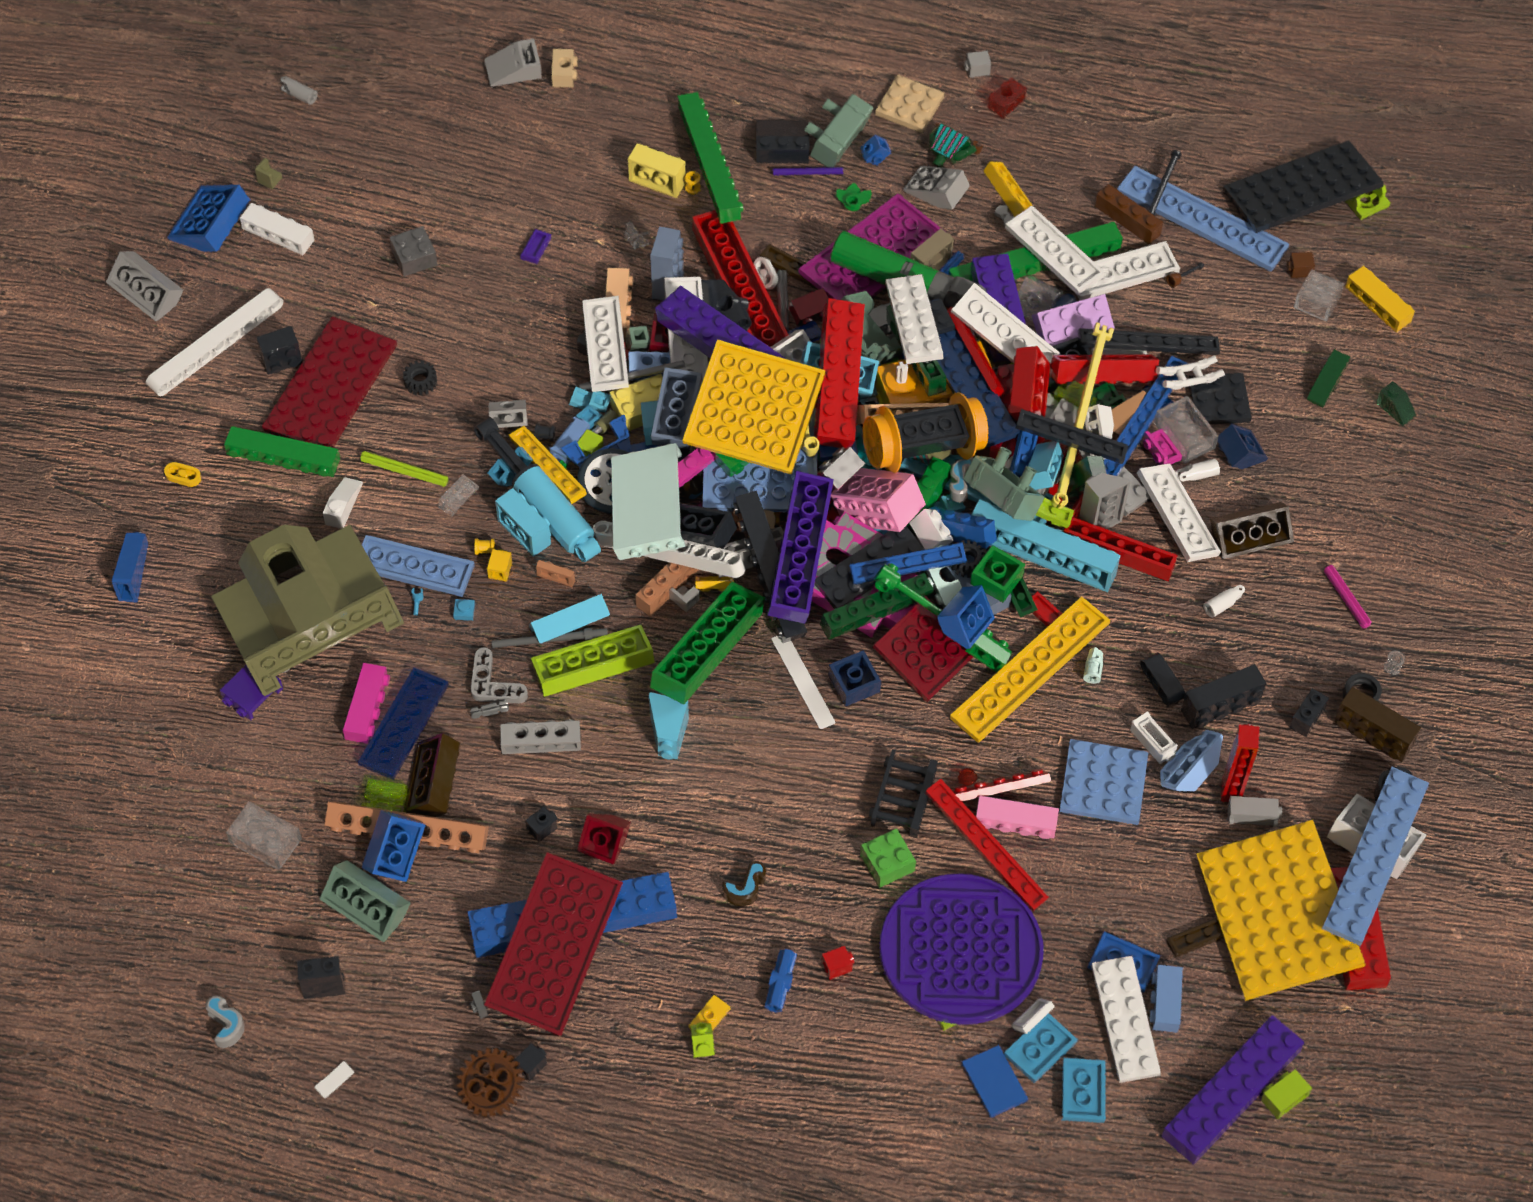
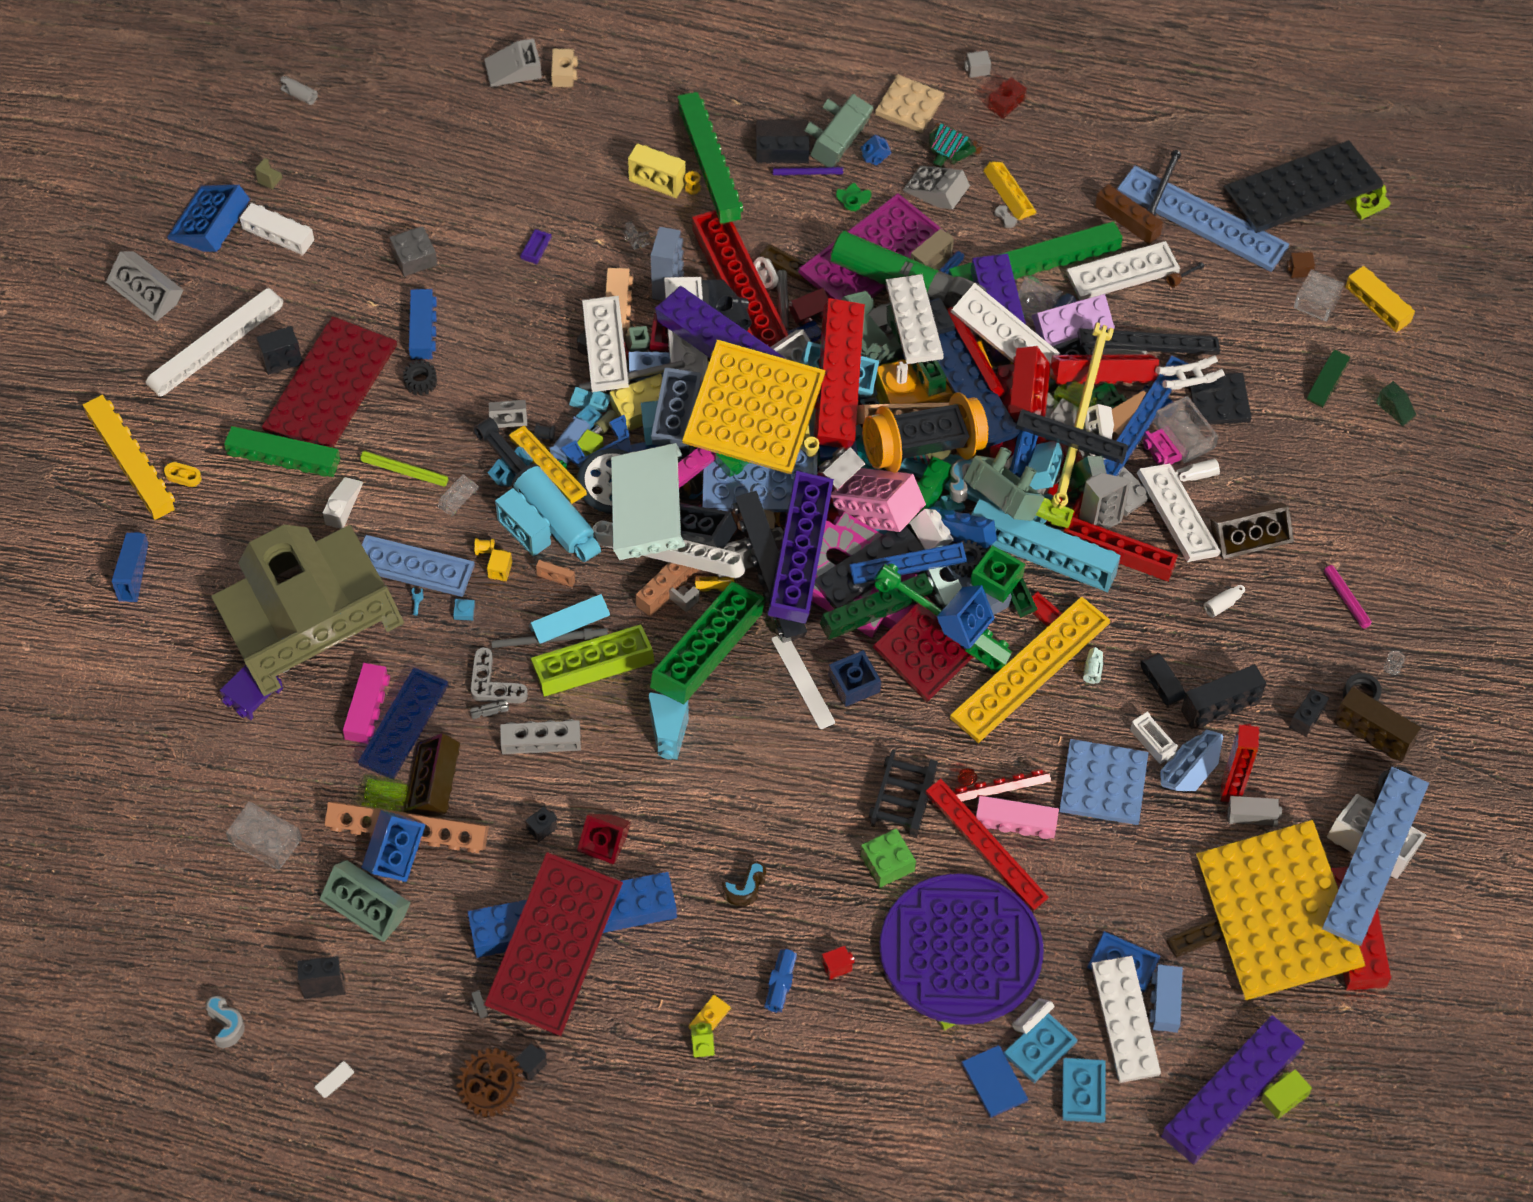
(129, 458): none -> yellow brick
(421, 324): none -> blue brick
(1055, 250): white plate -> none
(1241, 447): dark blue slope -> none

